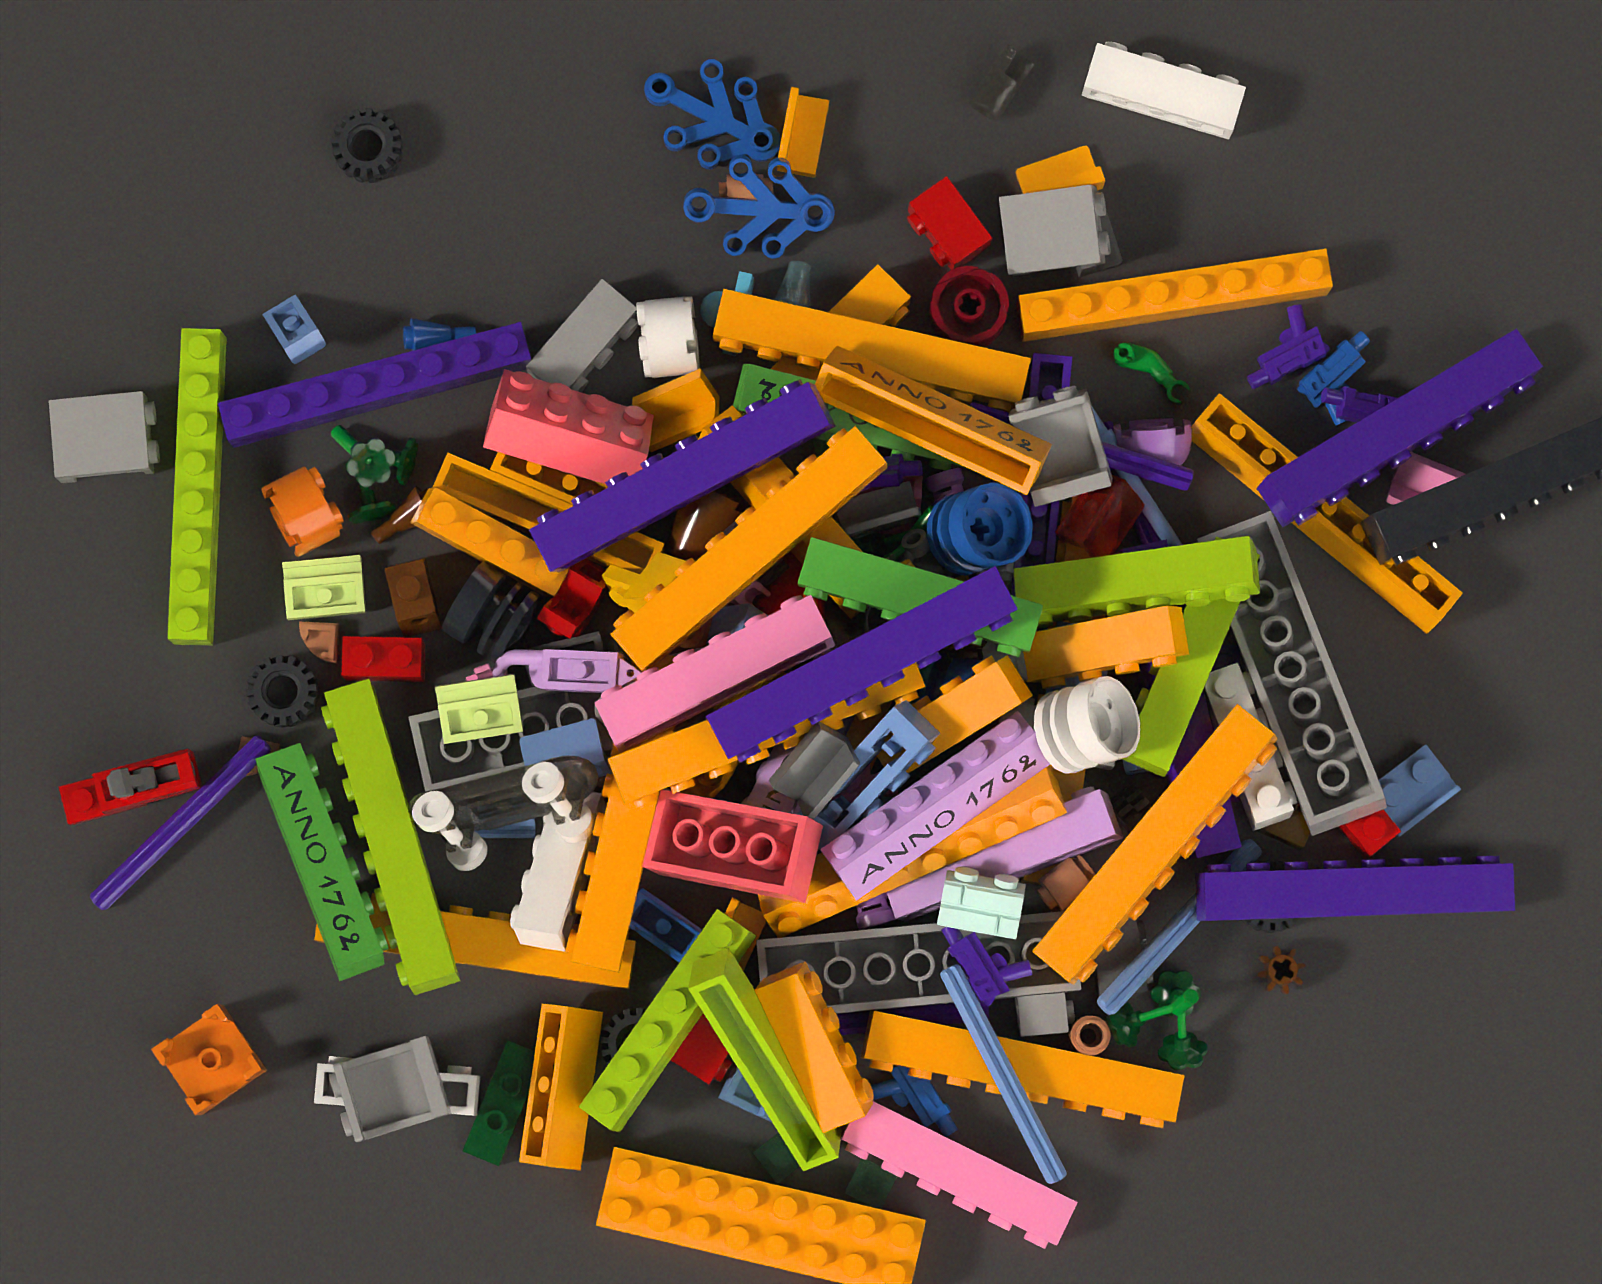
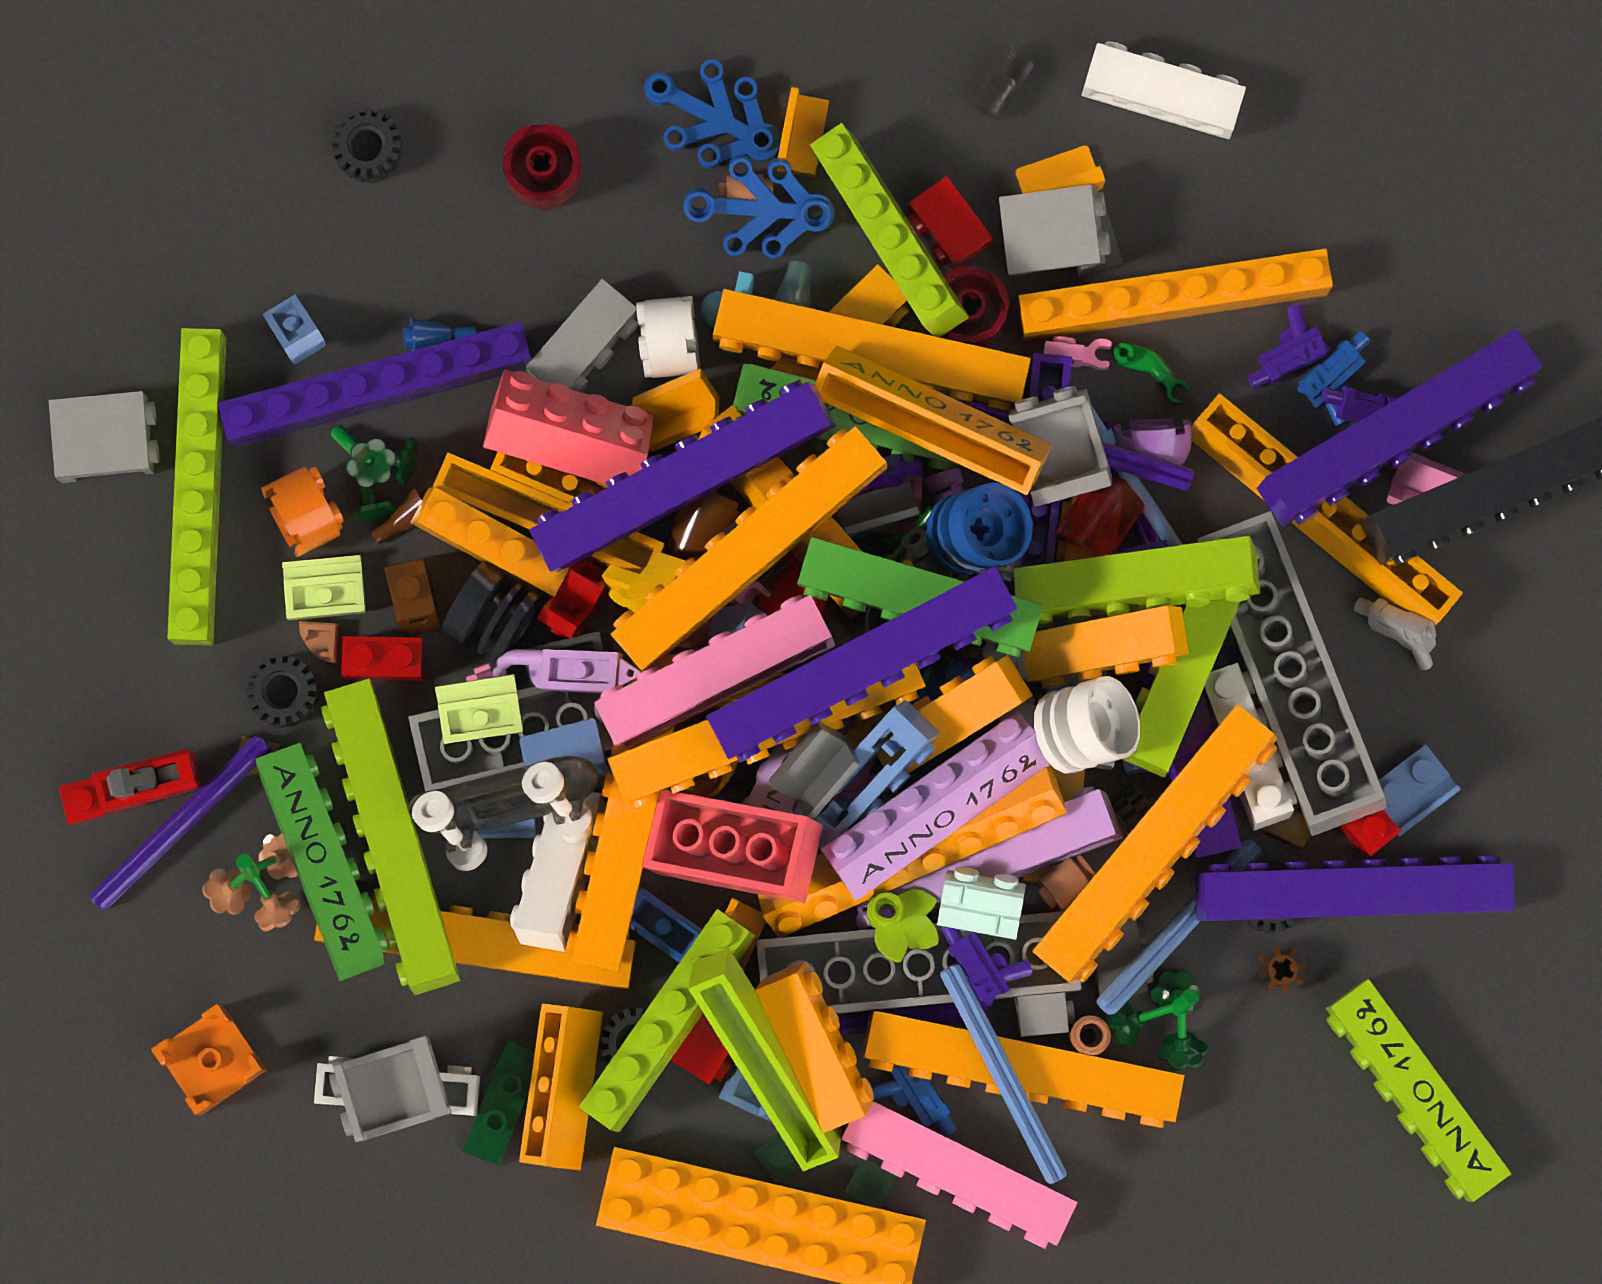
(229, 891): none -> nougat plant
(542, 144): none -> dark red brick
(889, 231): none -> lime brick
(907, 926): none -> lime plate
(1080, 355): none -> bright pink plate
(1407, 628): none -> light grey piece
(1418, 1092): none -> lime brick

